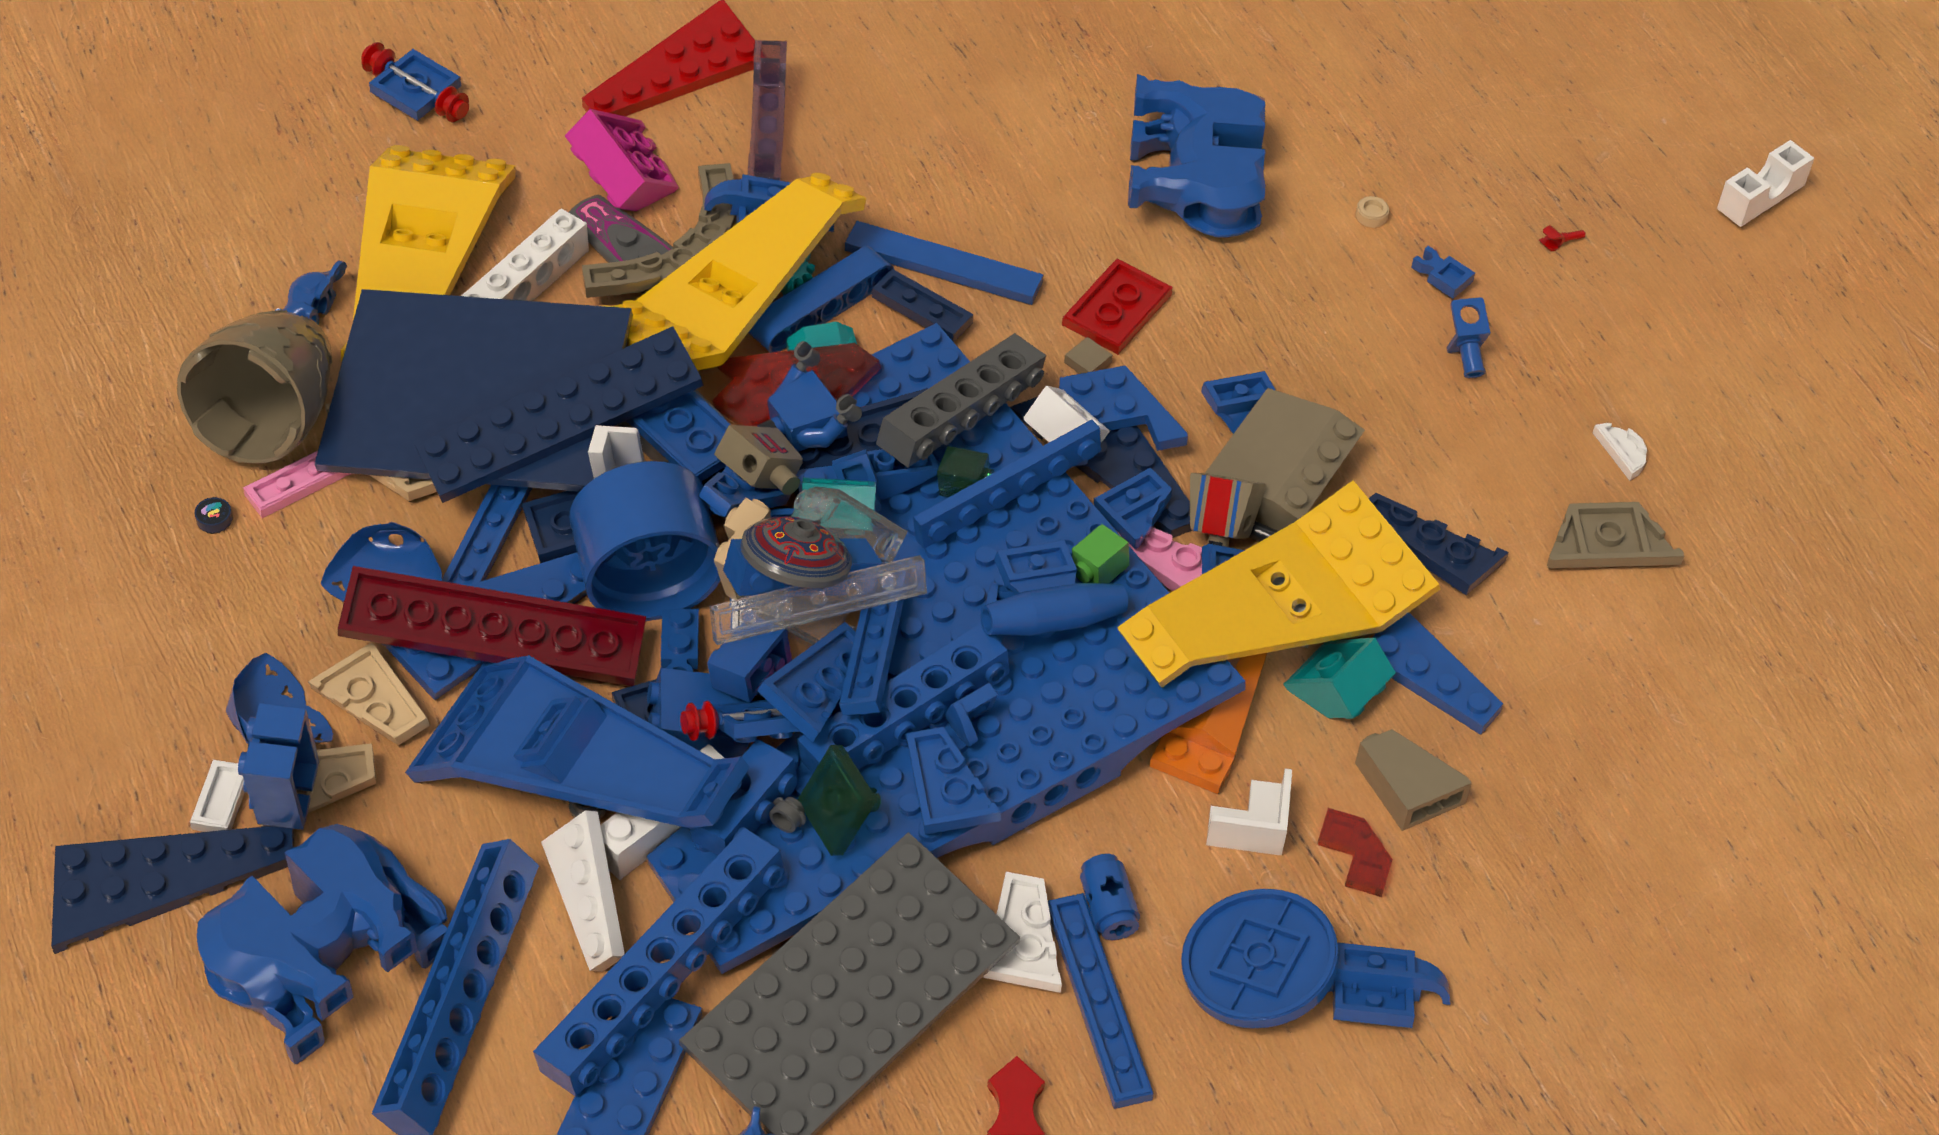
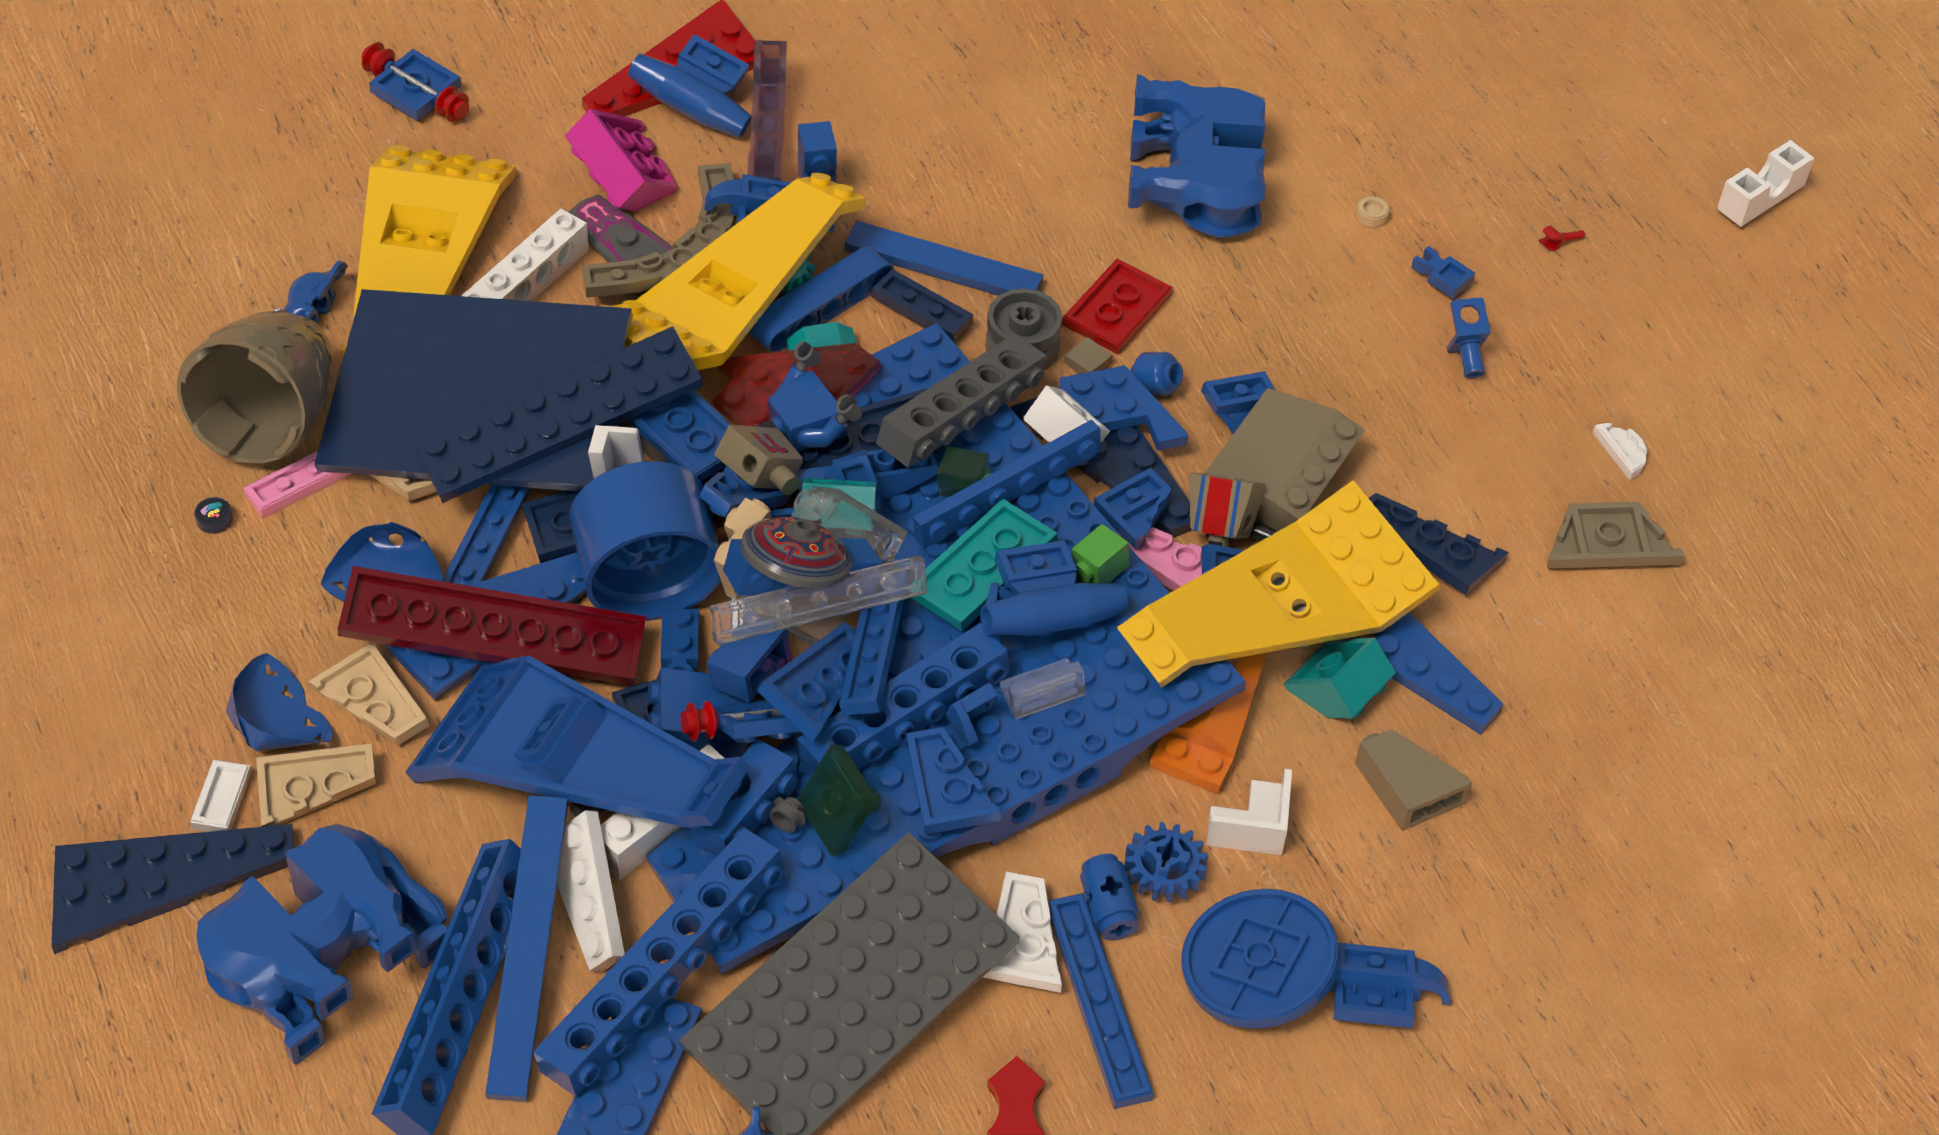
(278, 764): blue piece -> none
(527, 949): none -> blue tile
(697, 85): none -> blue plate
(816, 150): none -> blue piece
(963, 572): none -> teal plate
(1030, 316): none -> dark grey wheel
(1043, 687): none -> clear panel
(1158, 372): none -> blue head
(1181, 872): none -> blue gear
(1355, 837): clear red tile -> none

